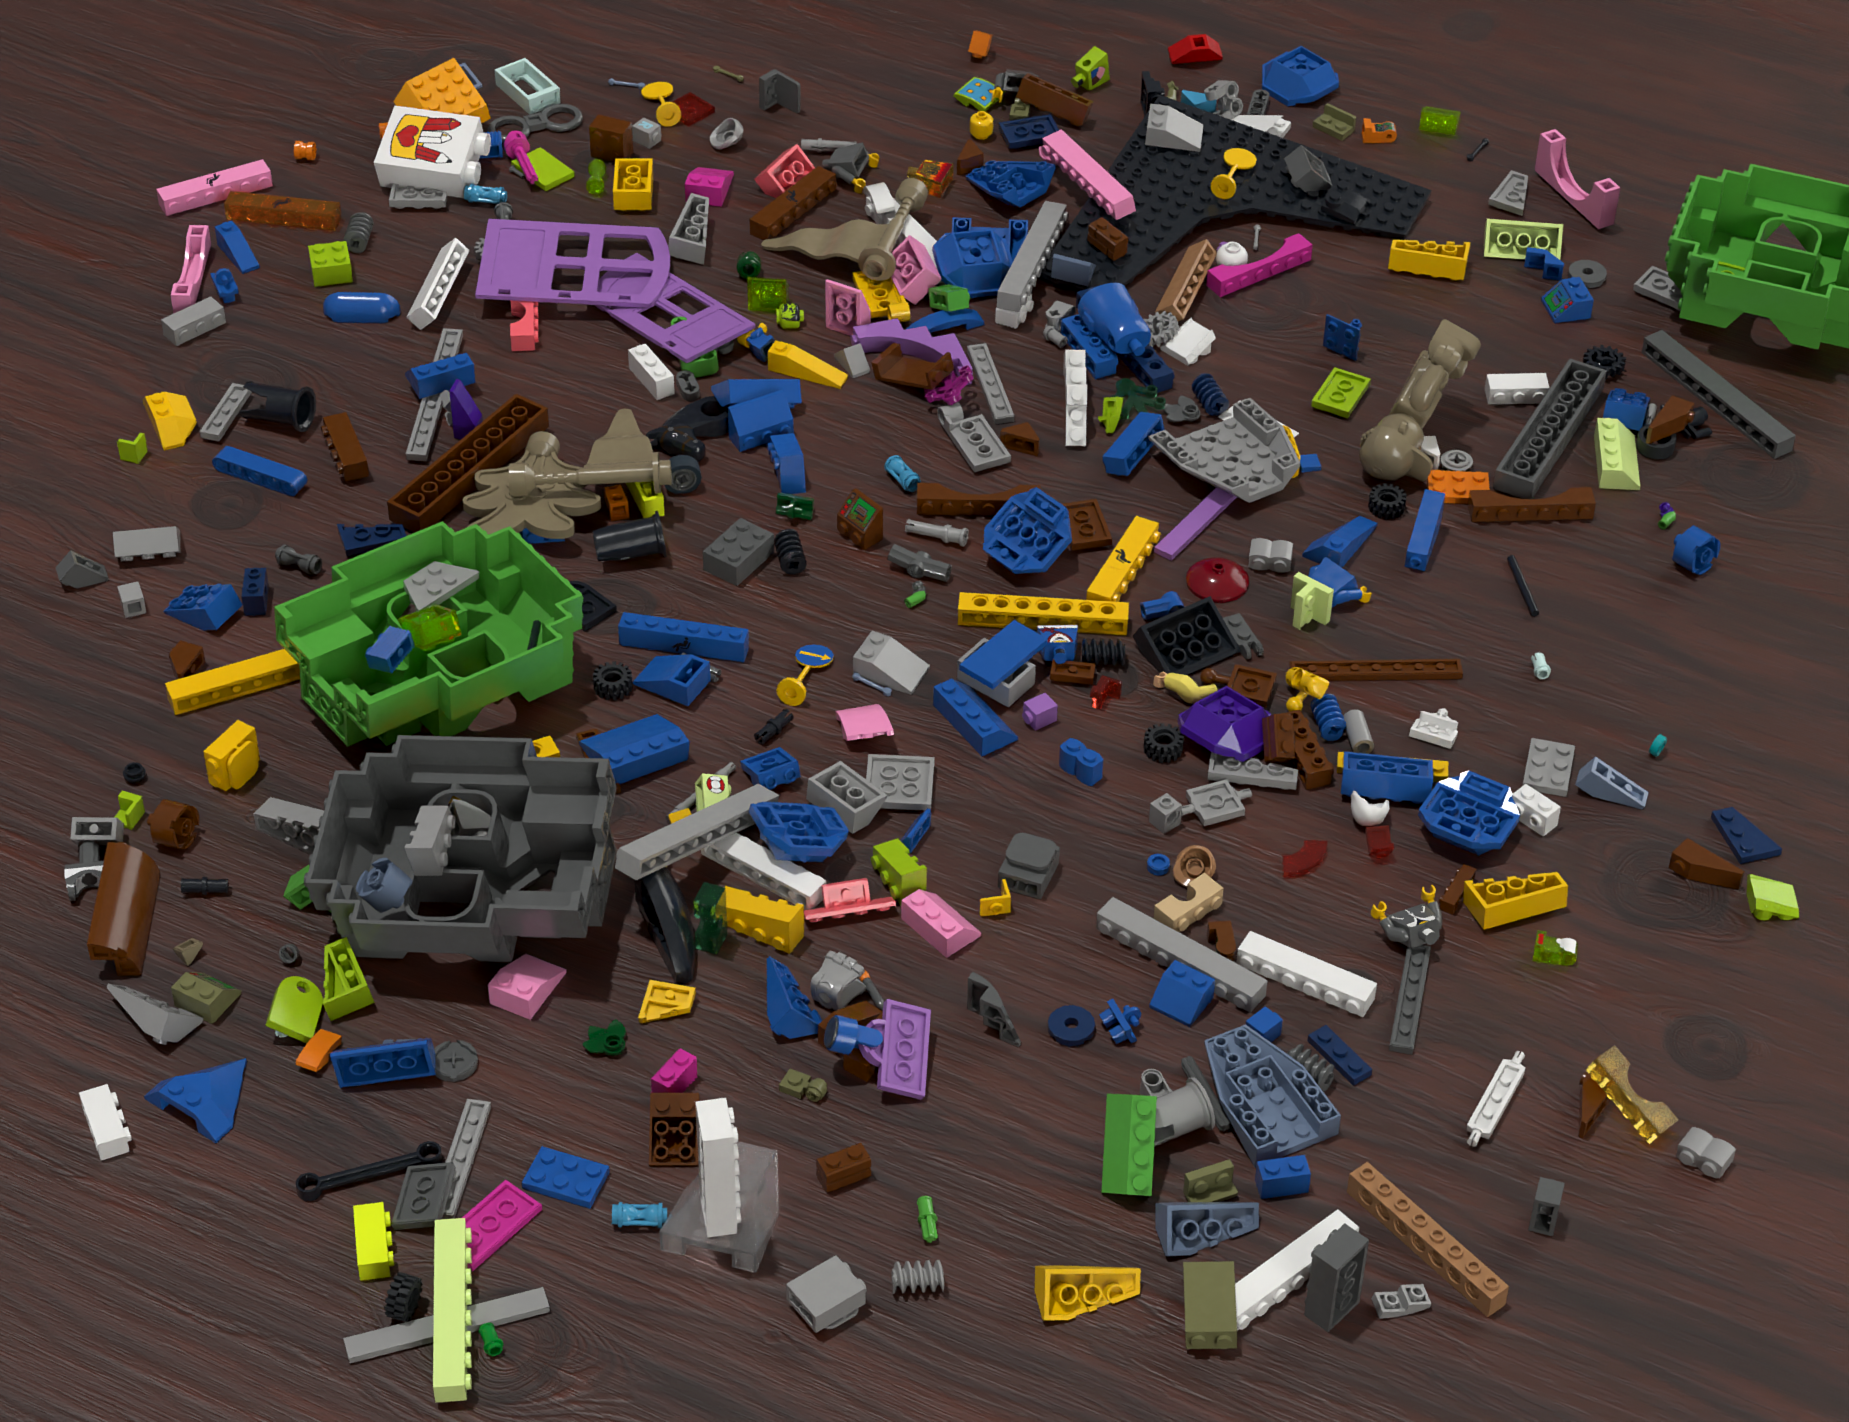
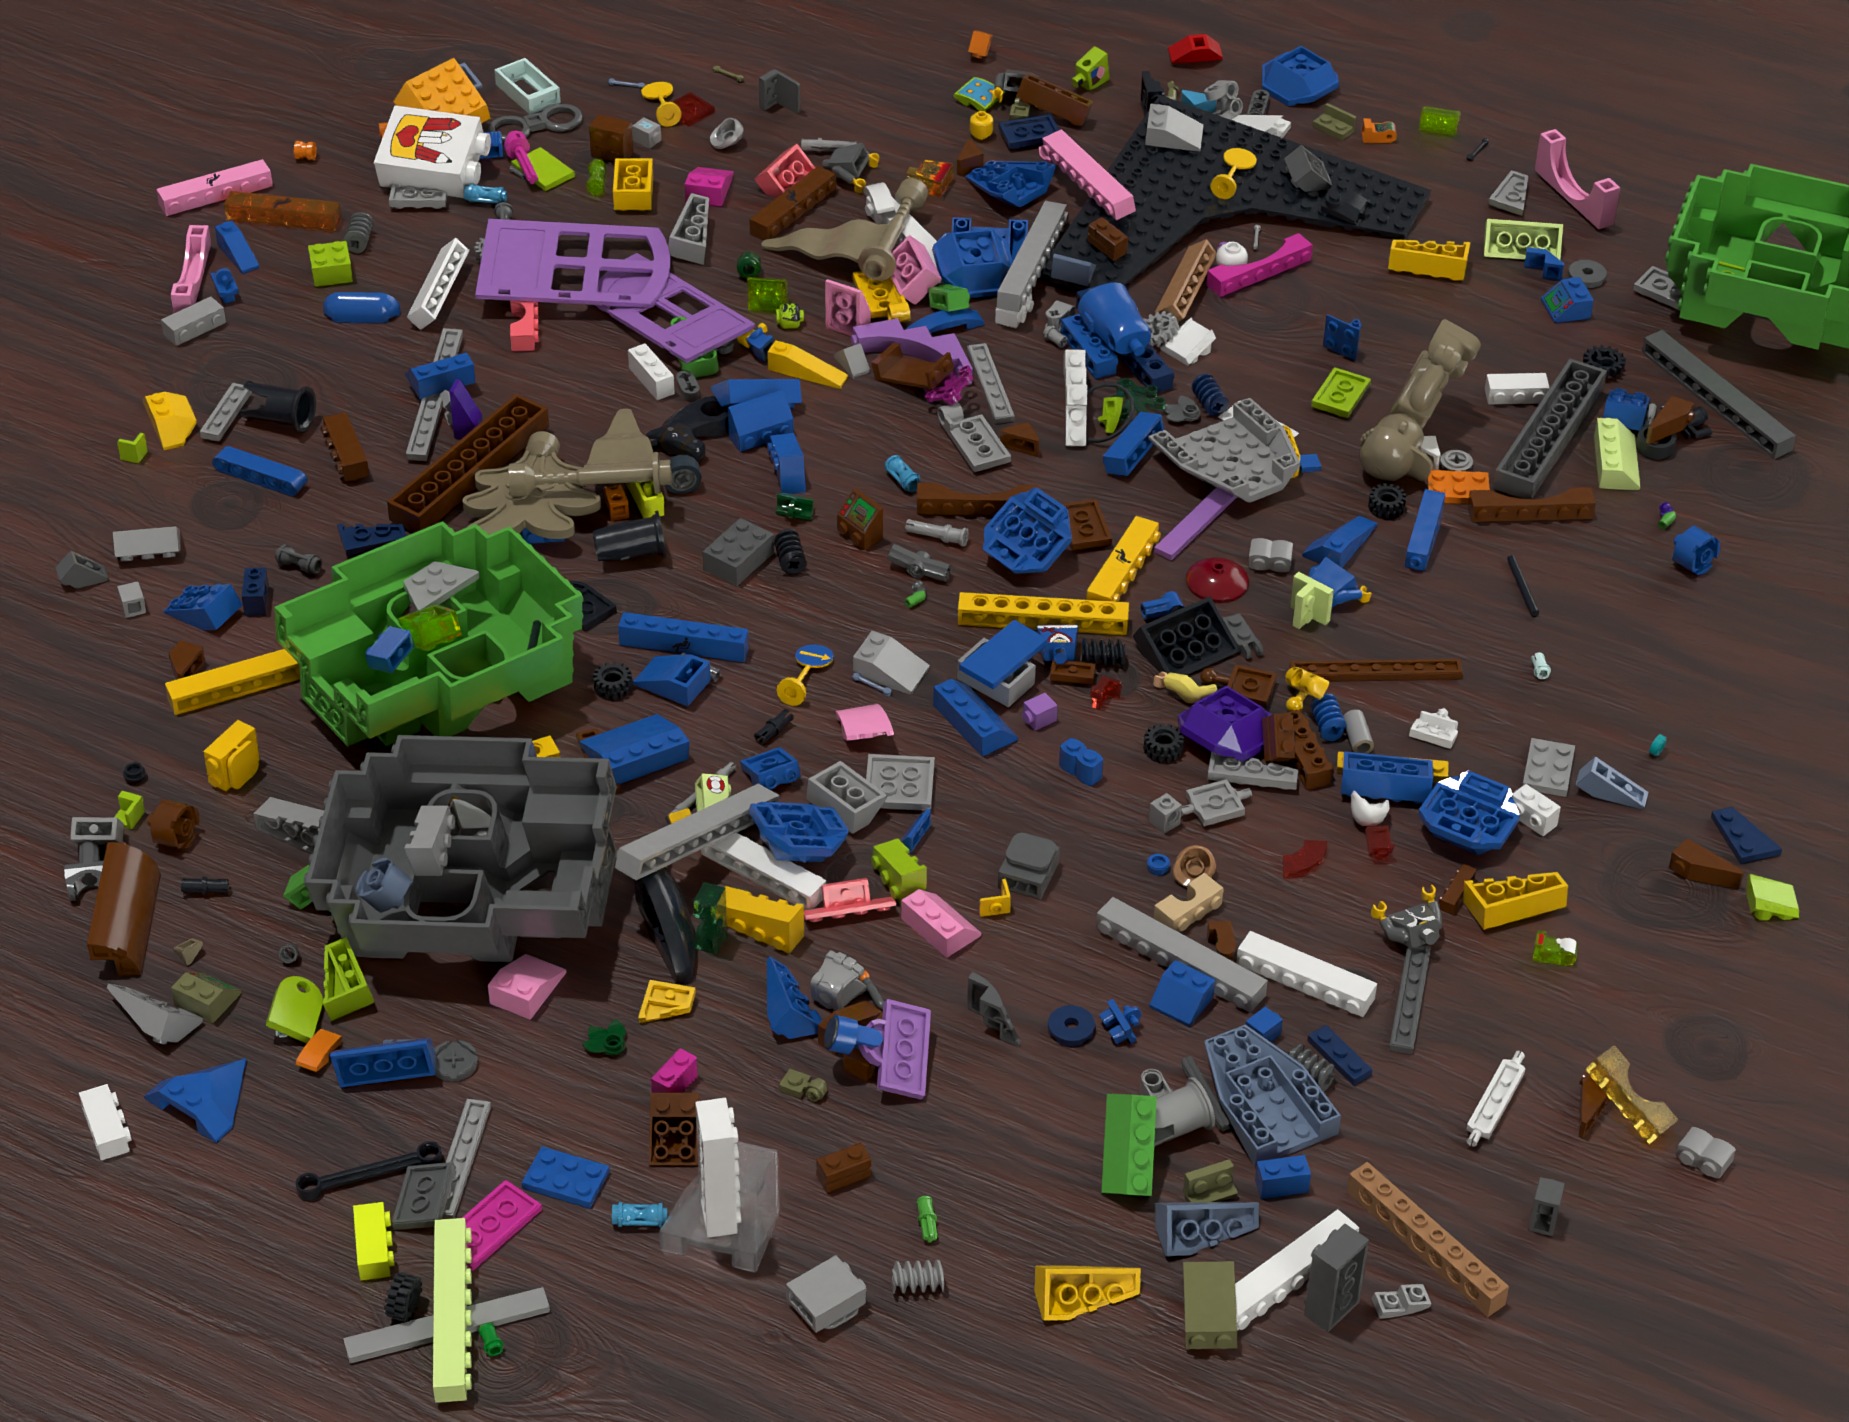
(1129, 417): none -> black piece

